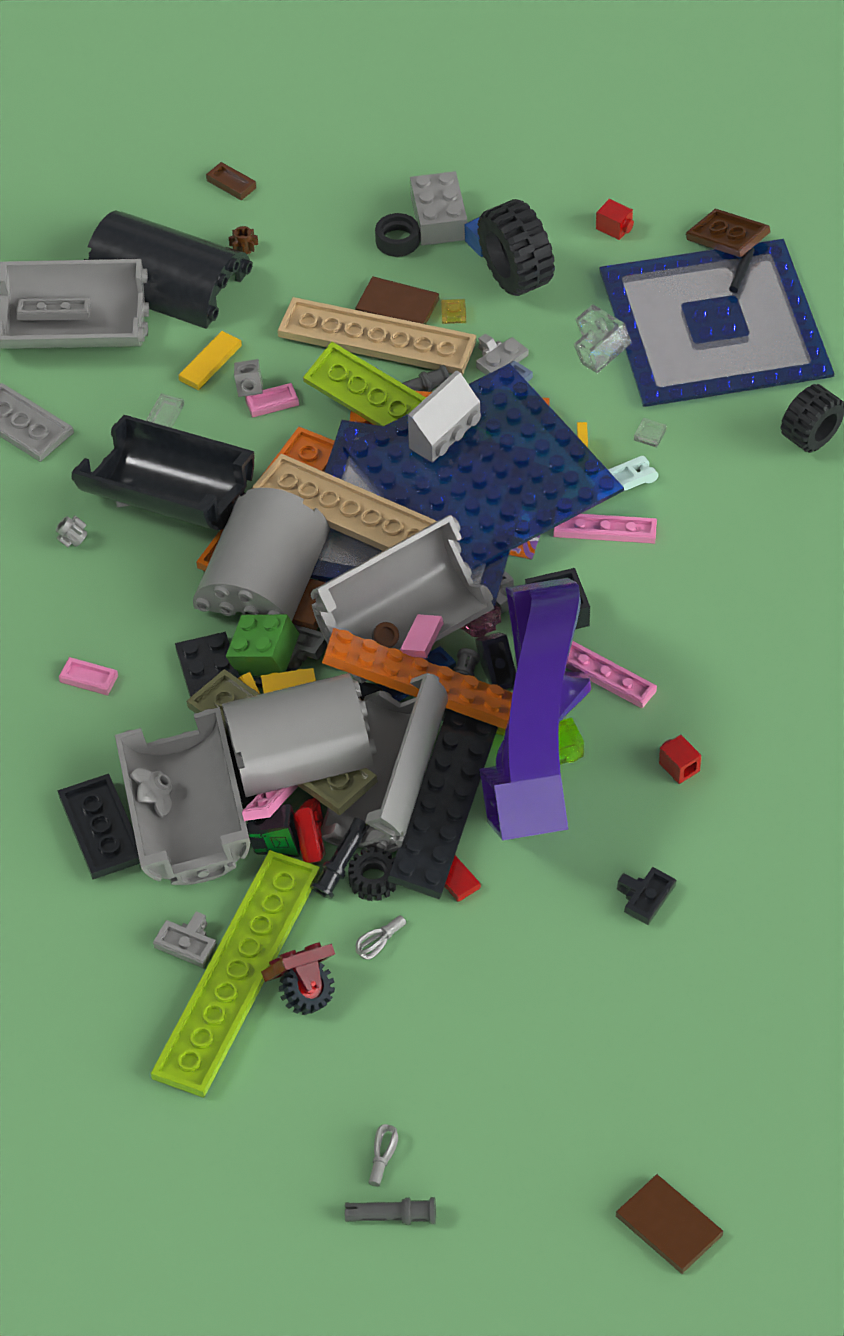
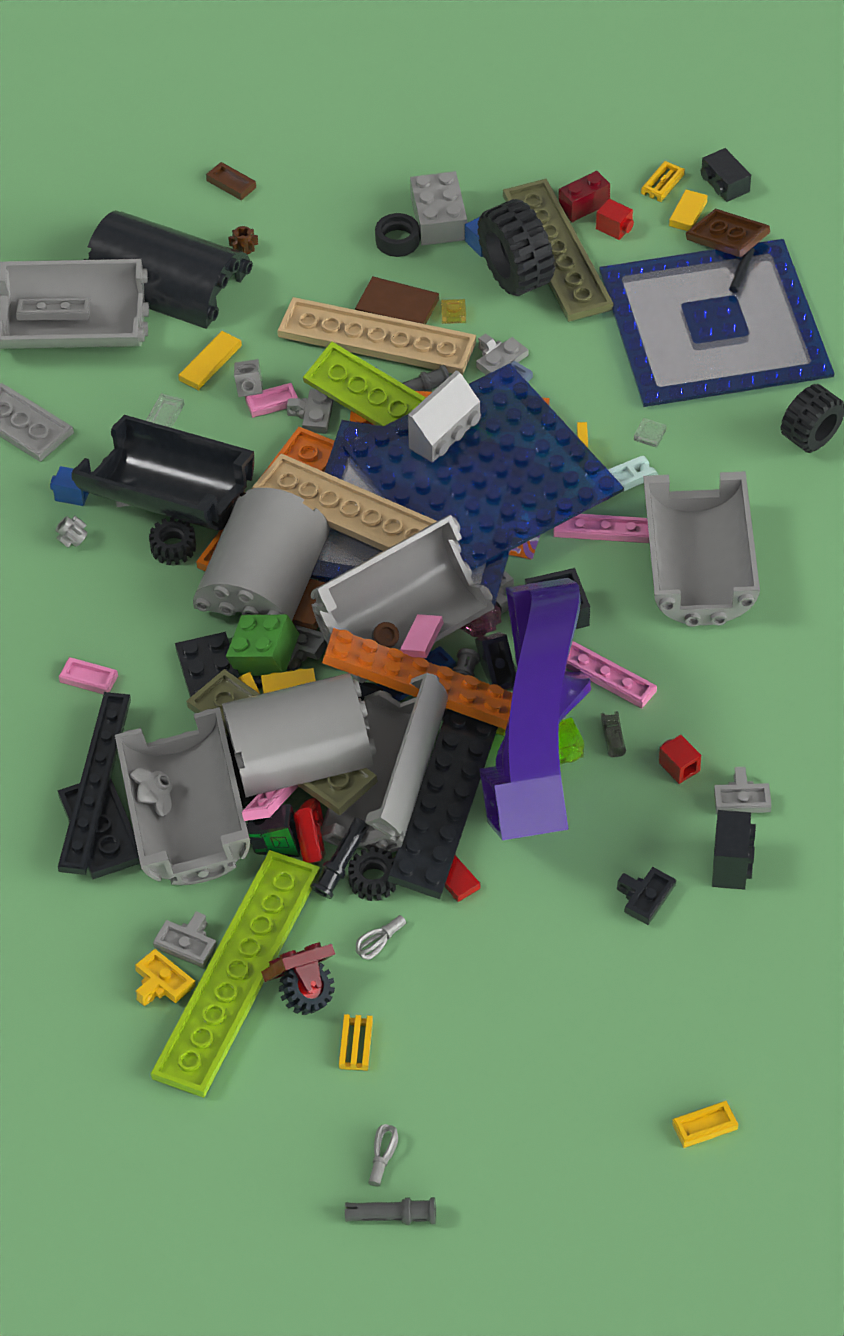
(65, 488): none -> blue brick
(94, 784): none -> black tile
(161, 979): none -> yellow hinge
(176, 551): none -> black tyre
(314, 411): none -> light grey hinge
(357, 1022): none -> yellow tile
(574, 278): none -> olive plate
(584, 195): none -> dark red brick
(601, 338): clear brick -> none
(613, 734): none -> clear smoke bar
(666, 183): none -> yellow tile
(669, 1223): reddish brown tile -> none
(688, 210): none -> yellow tile
(702, 550): none -> light grey cylinder
(705, 1124): none -> yellow tile
(725, 174): none -> black brick
(733, 849): none -> black brick
(742, 795): none -> light grey hinge

